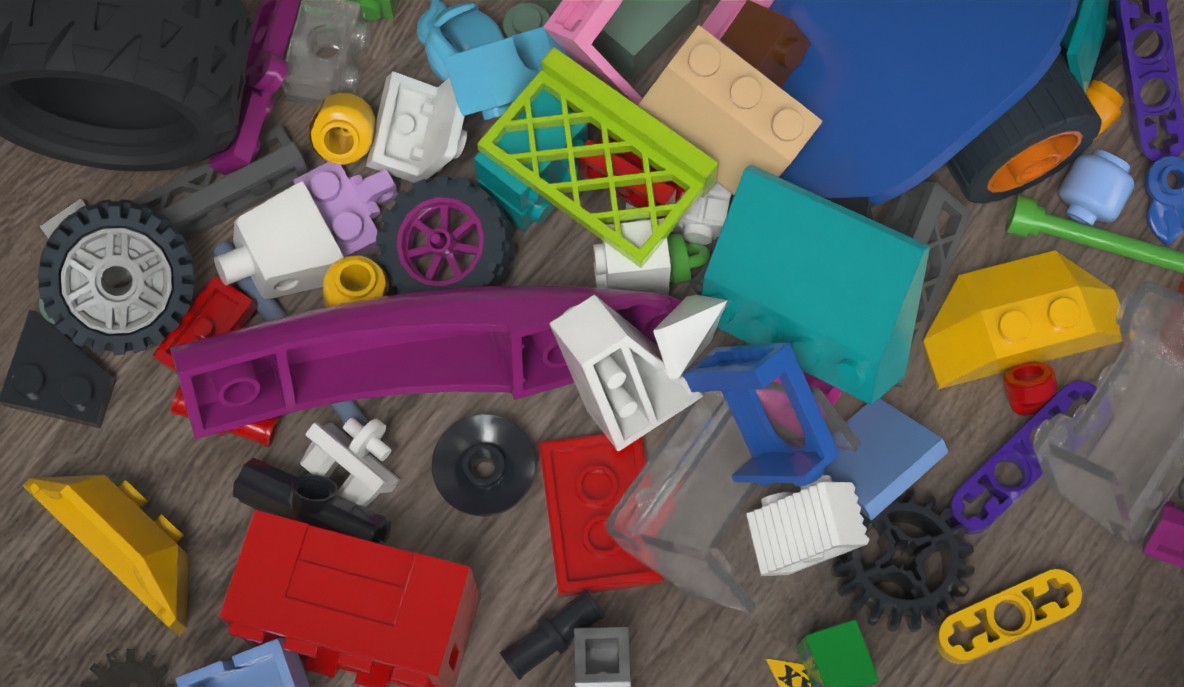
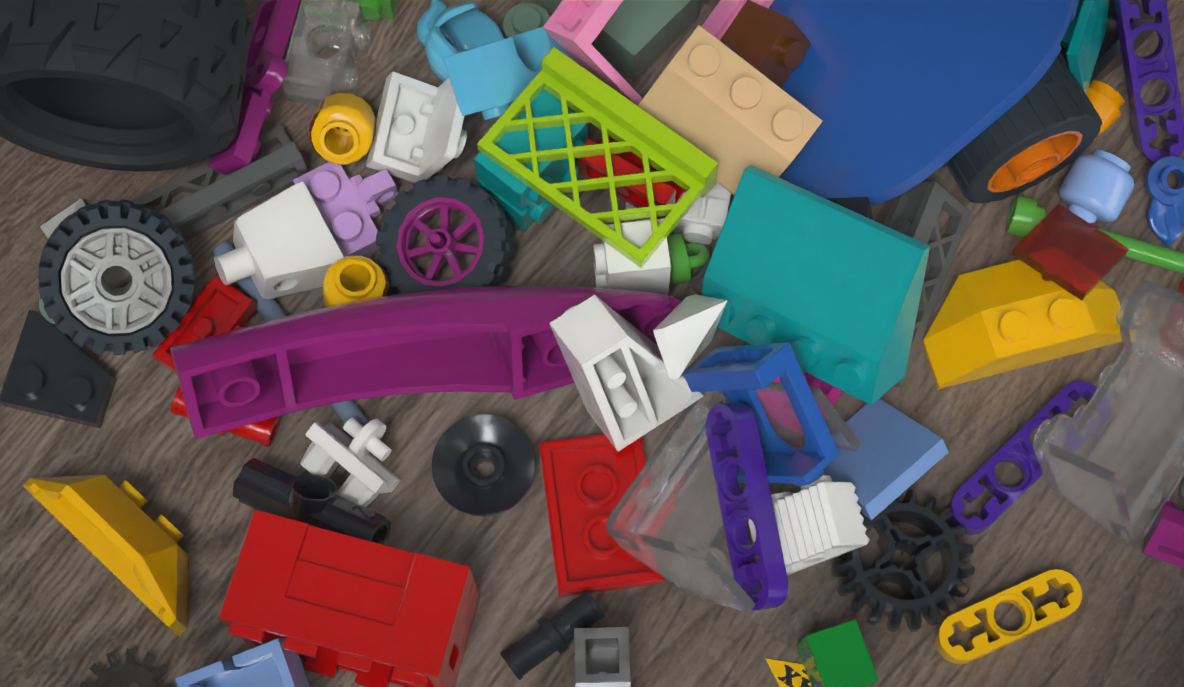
(752, 504): none -> dark purple beam
(1029, 387): red tile -> none
(1070, 252): none -> clear red piece

